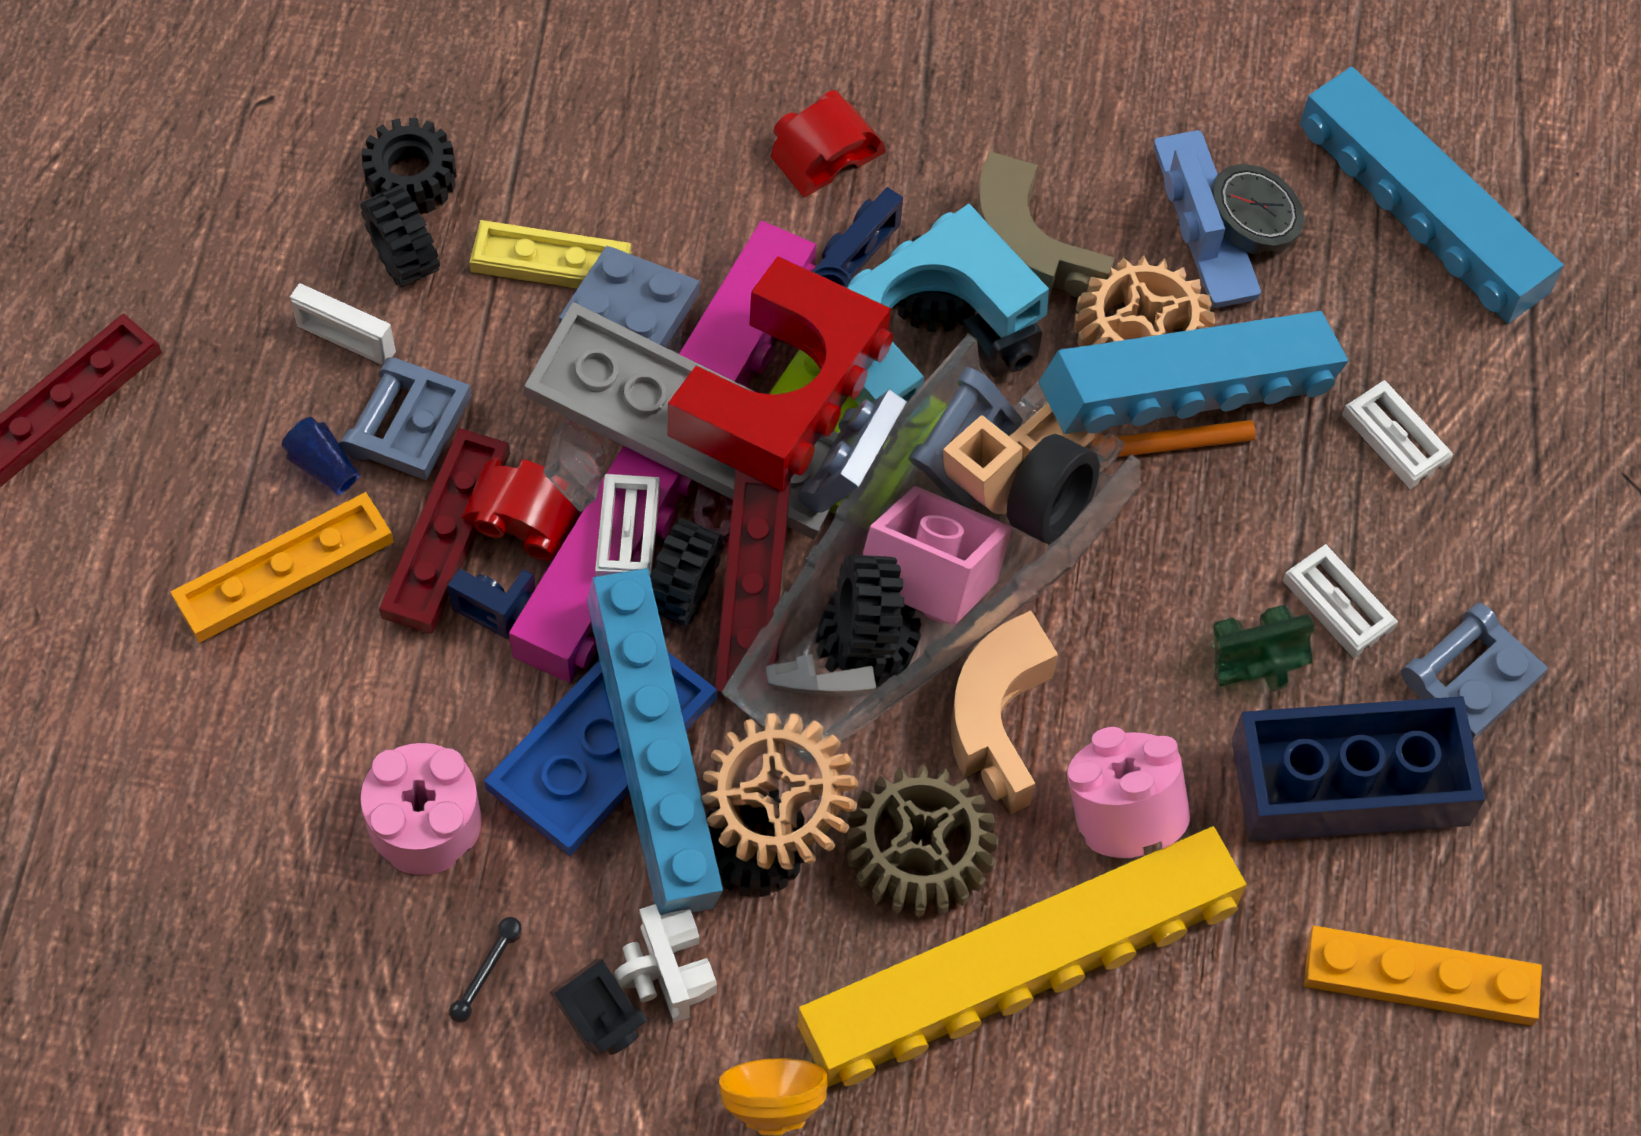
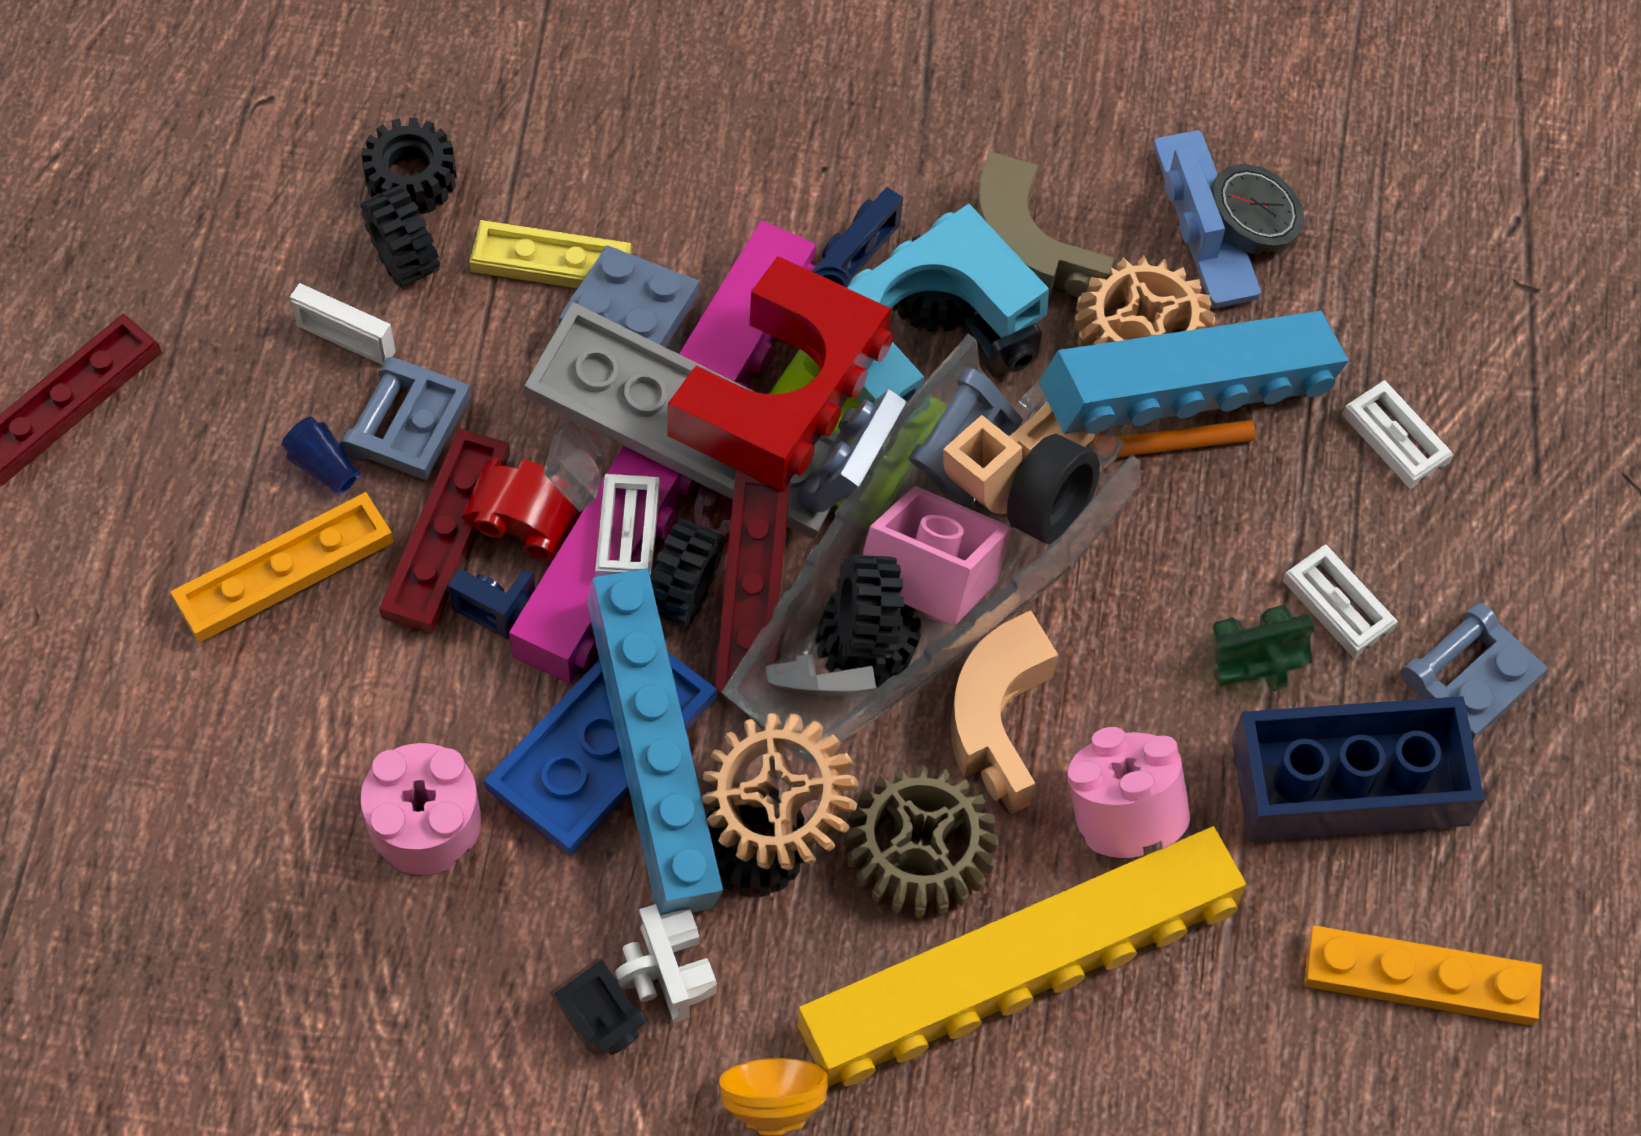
(509, 932): black hinge -> none
(822, 142): red cylinder -> none
(1430, 195): dark azure brick -> none

